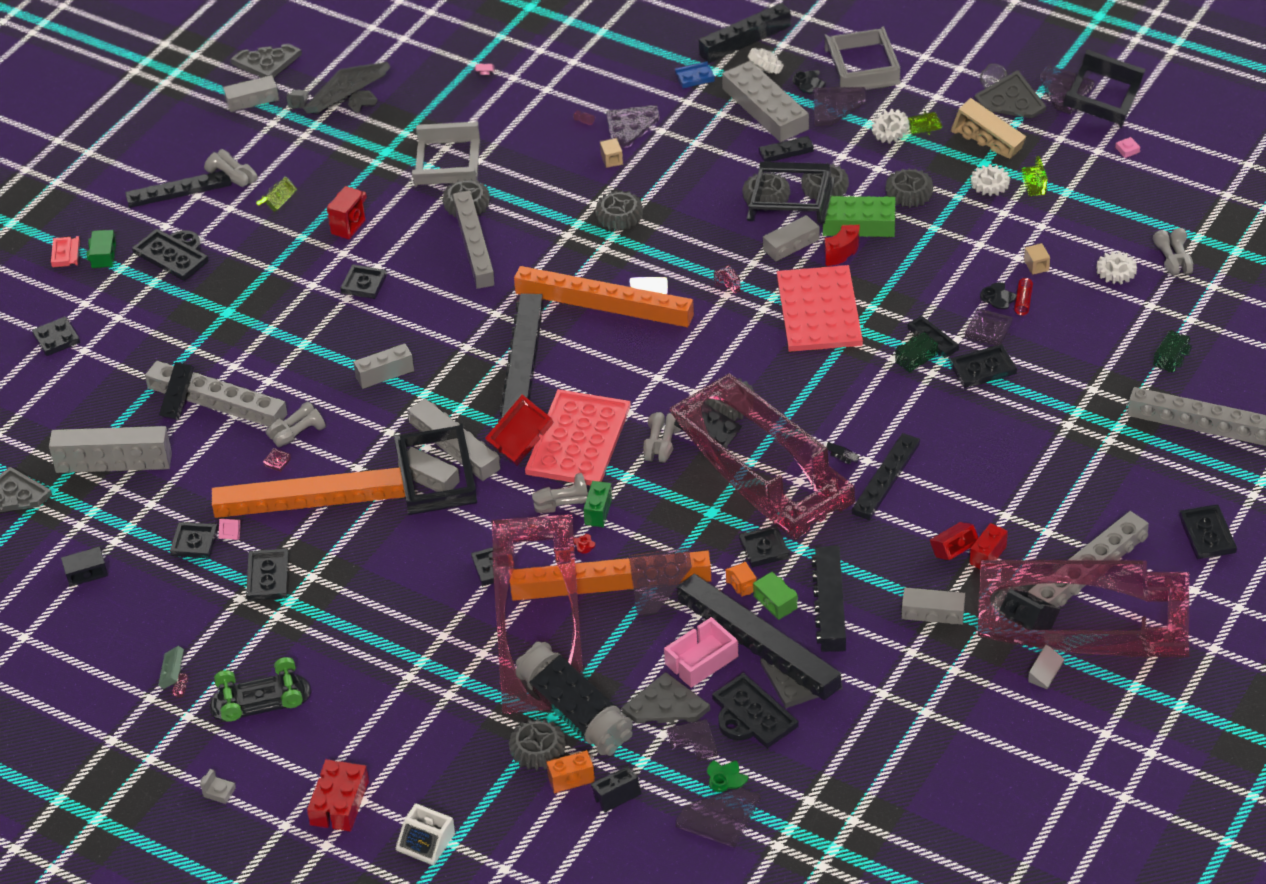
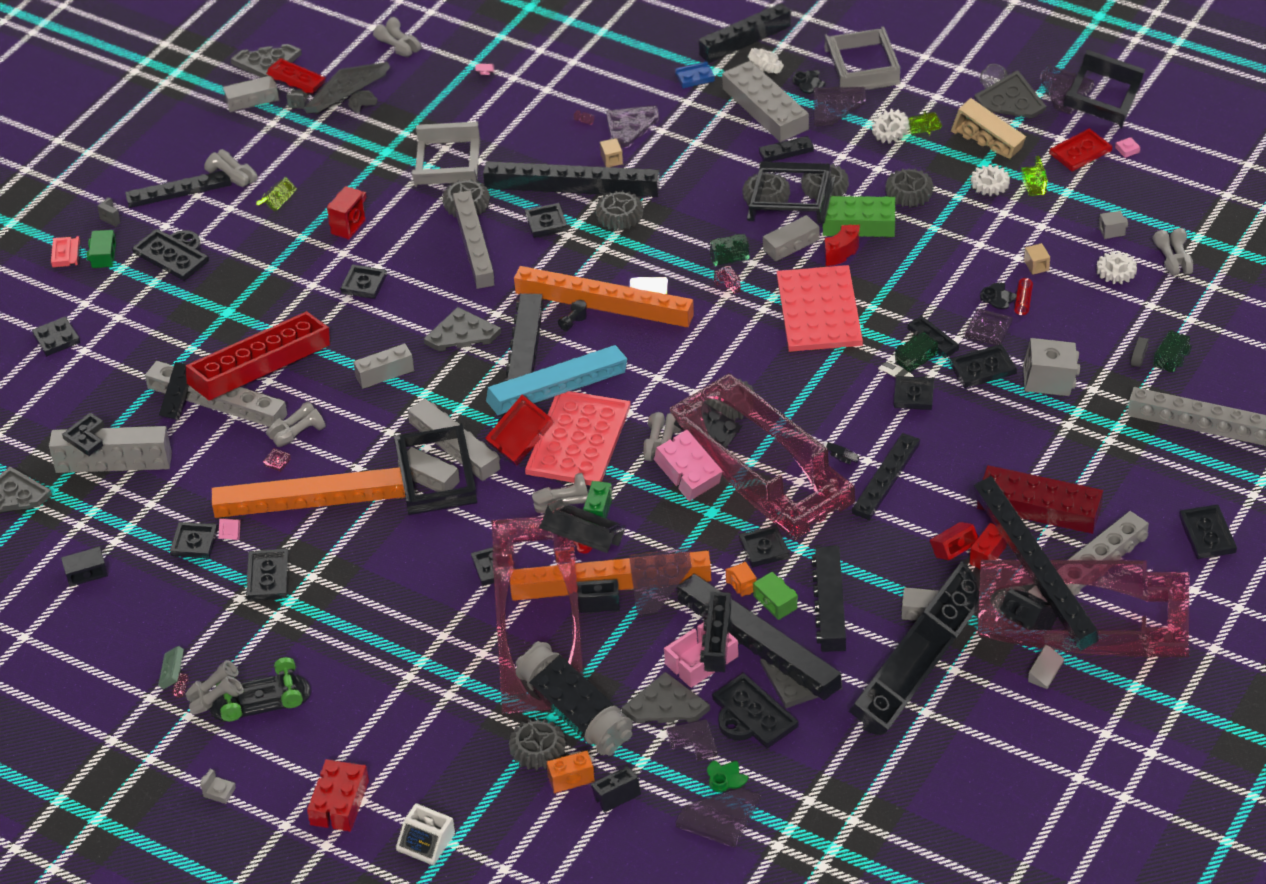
(82, 434): none -> black plate
(108, 212): none -> dark grey bracket
(199, 692): none -> light grey piece
(257, 355): none -> red brick
(296, 76): none -> red plate
(406, 43): none -> light grey piece
(461, 330): none -> dark grey plate
(546, 220): none -> black plate
(557, 379): none -> medium azure brick
(571, 179): none -> black brick
(577, 313): none -> black leg
(582, 526): none -> black piece
(598, 596): none -> black brick
(689, 459): none -> bright pink piece
(717, 632): none -> black brick
(729, 249): none -> clear green brick
(894, 369): none -> sticker
(914, 392): none -> black plate
(918, 652): none -> black slope
(1036, 563): none -> black brick
(1049, 499): none -> dark red brick
(1050, 367): none -> light grey brick
(1080, 149): none -> red tile
(1112, 224): none -> light grey brick
(1139, 352): none -> dark grey beam

